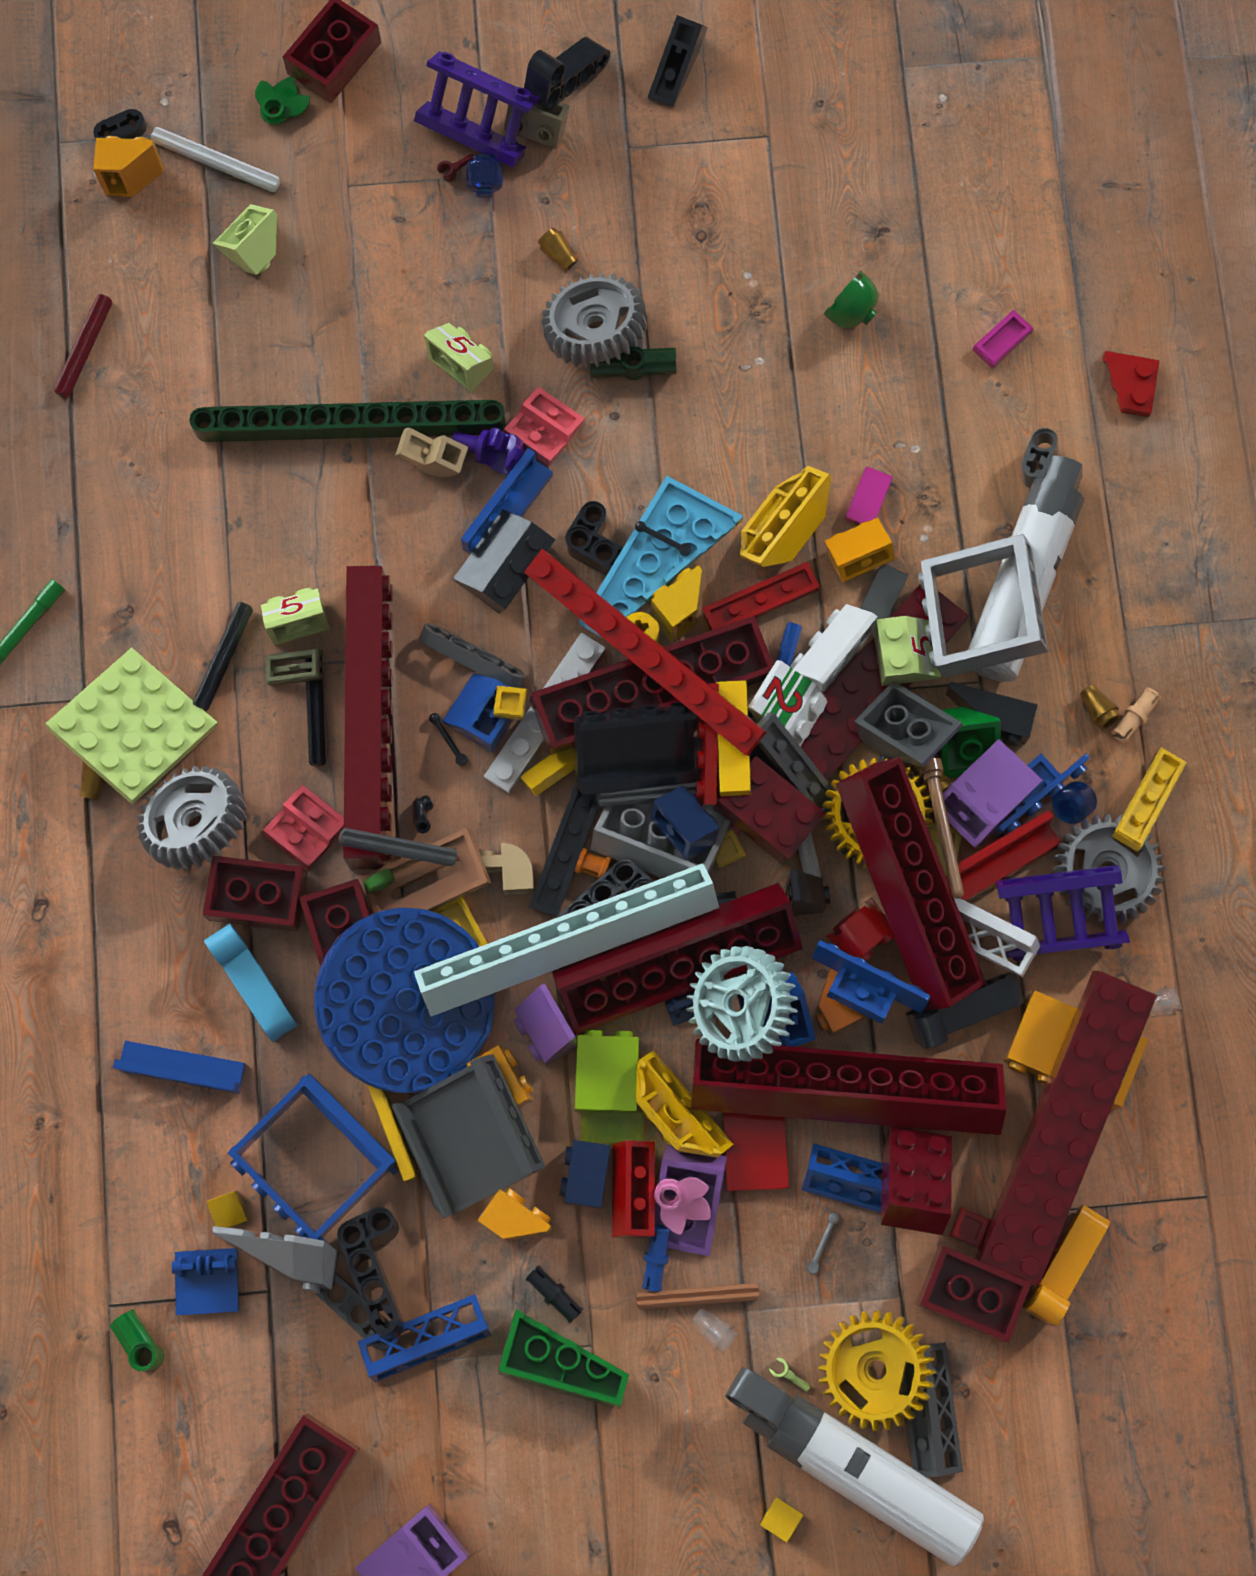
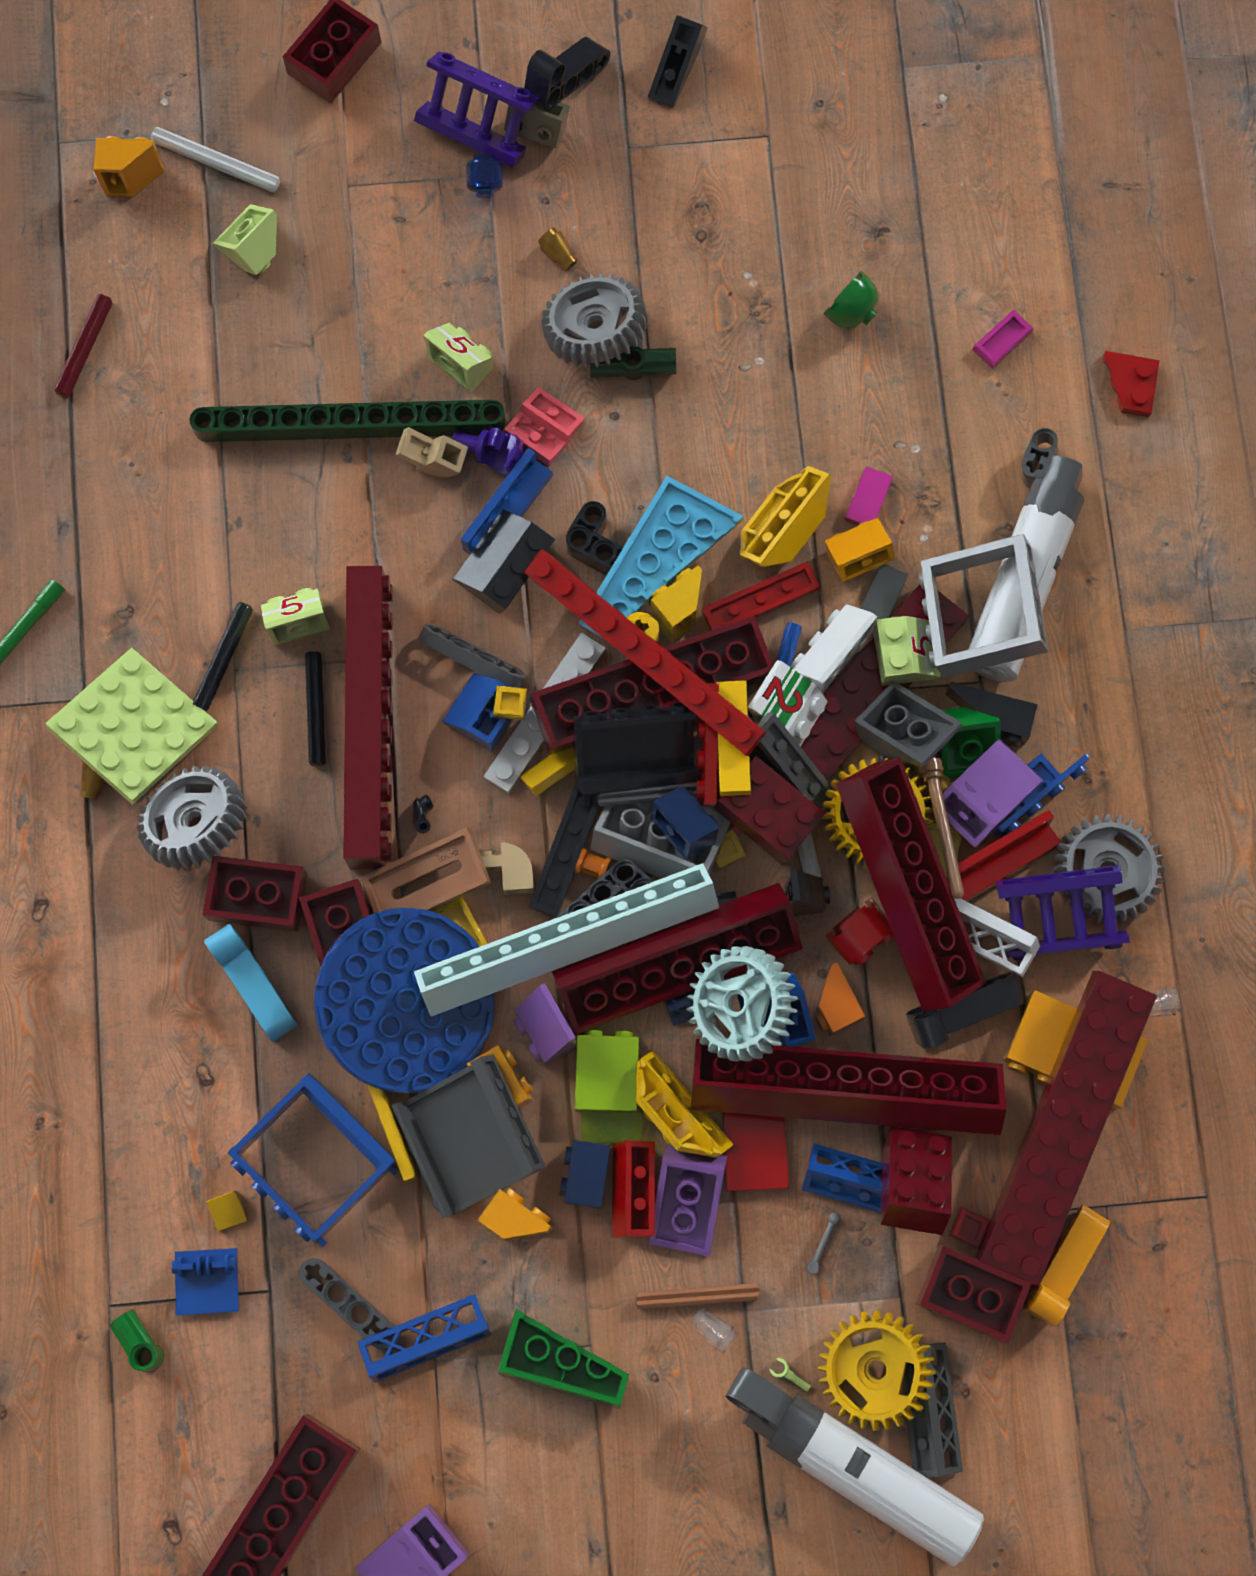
(119, 125): black beam -> none
(181, 1067): blue fence -> none
(282, 98): green plate -> none
(299, 1258): light grey wedge -> none
(304, 827): coral slope -> none
(315, 665): olive tile -> none
(375, 1275): black beam -> none
(379, 881): bright green tile -> none
(397, 847): dark grey axle -> none
(444, 165): dark red hand -> none
(460, 759): black hinge -> none
(554, 1294): black pin -> none
(656, 1259): blue pin -> none
(684, 549): black hinge -> none
(684, 1205): bright pink plate -> none
(781, 1519): yellow tile -> none
(865, 986): blue bracket -> none
(1074, 802): clear blue head -> none
(1101, 709): pearl gold cone -> none
(1136, 715): light nougat pin -> none
(1149, 799): yellow tile -> none

